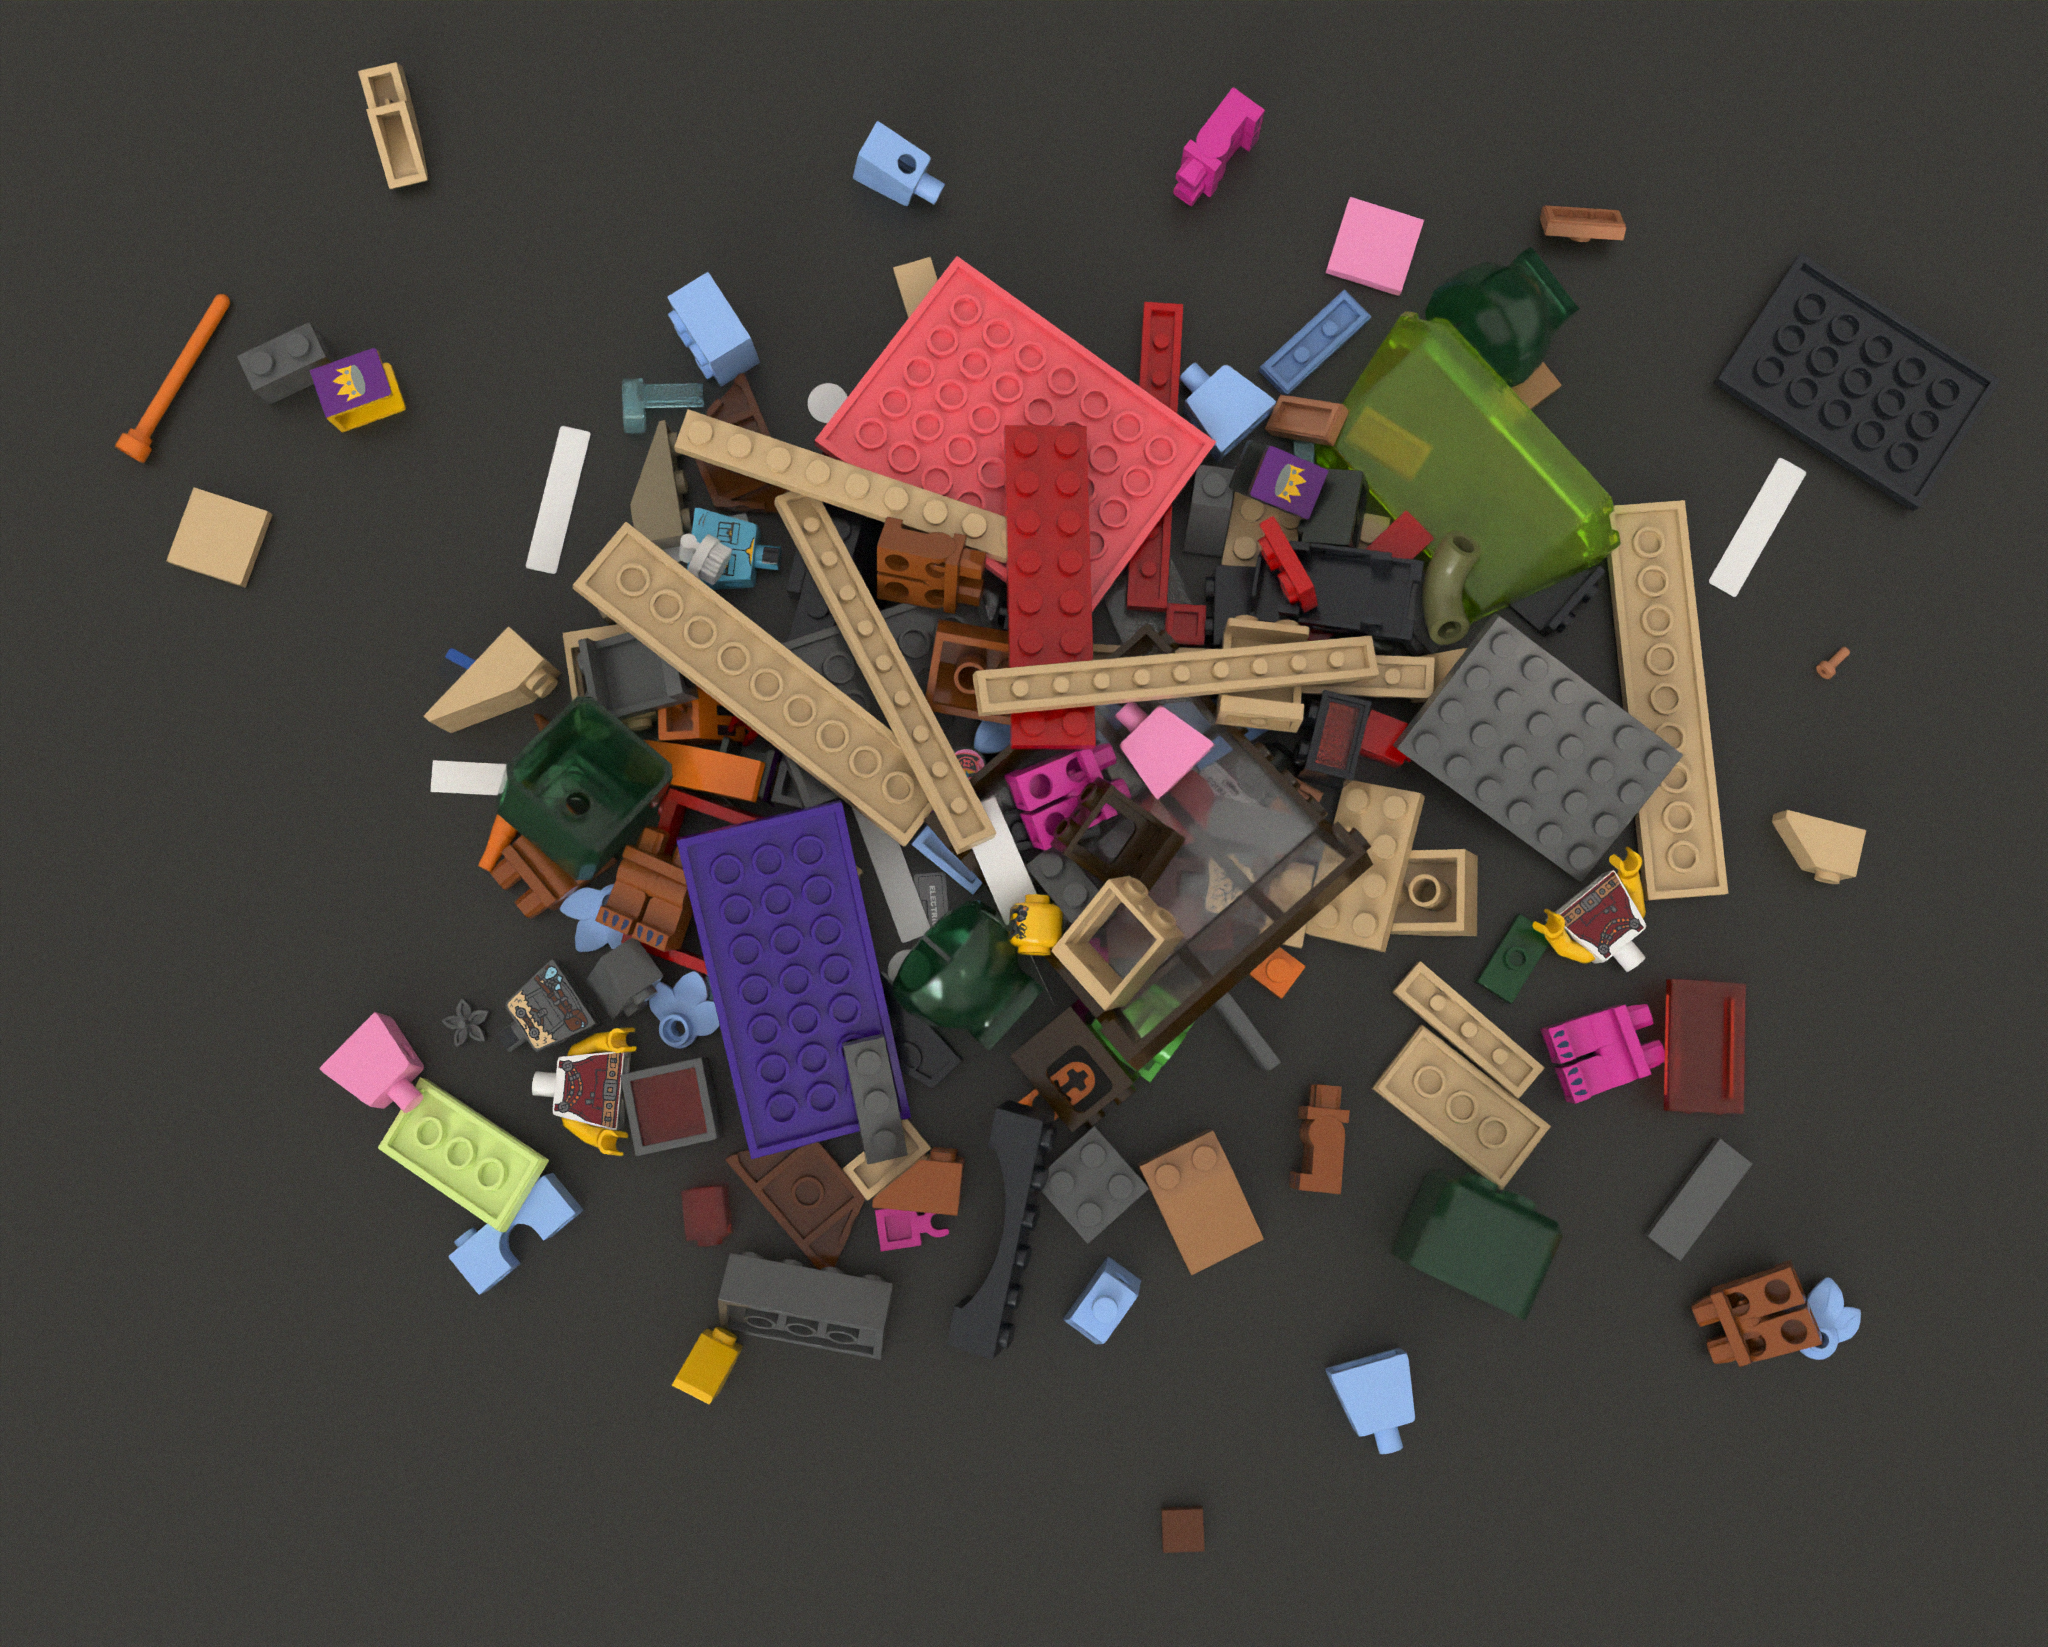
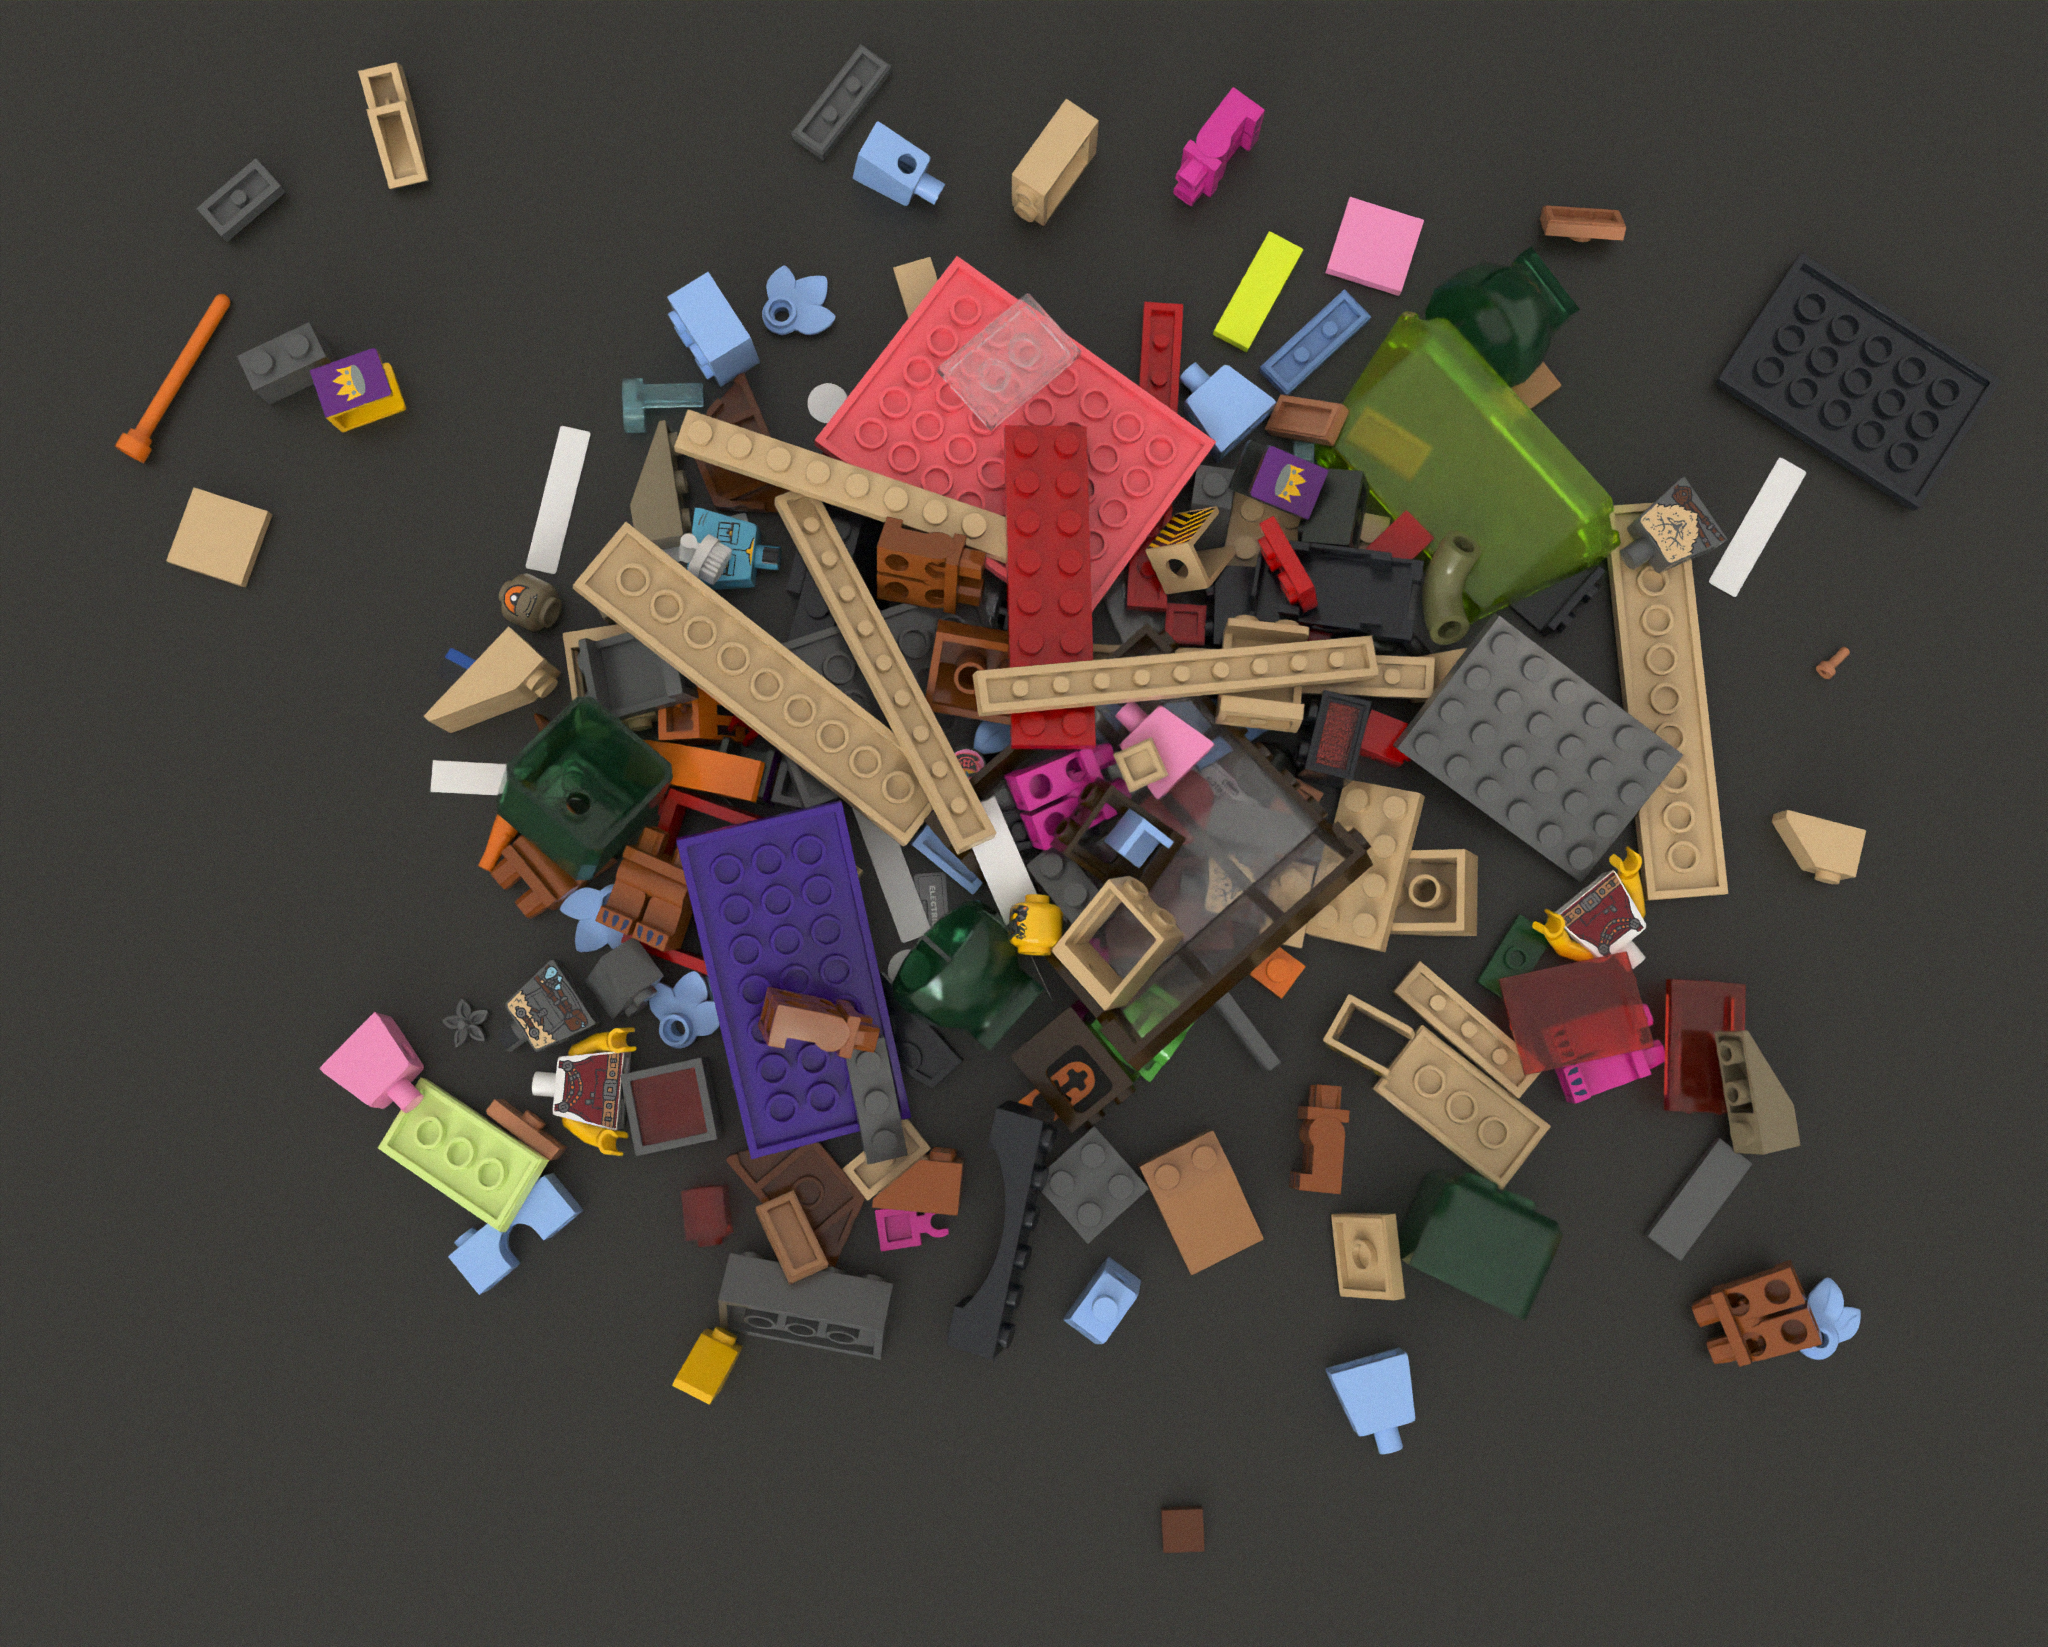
(241, 200): none -> dark grey plate
(527, 1128): none -> nougat plate
(530, 602): none -> dark tan head
(791, 1237): none -> medium nougat tile
(800, 299): none -> light blue plate
(816, 1021): none -> dark orange hips
(842, 102): none -> dark grey tile
(1009, 361): none -> clear tile
(1054, 163): none -> tan window
(1136, 838): none -> light blue panel
(1141, 764): none -> tan tile
(1178, 542): none -> tan piece
(1258, 292): none -> neon yellow tile
(1342, 1019): none -> tan piece
(1368, 1255): none -> tan tile
(1576, 1013): none -> clear red piece
(1672, 531): none -> torso
(1757, 1105): none -> dark tan slope

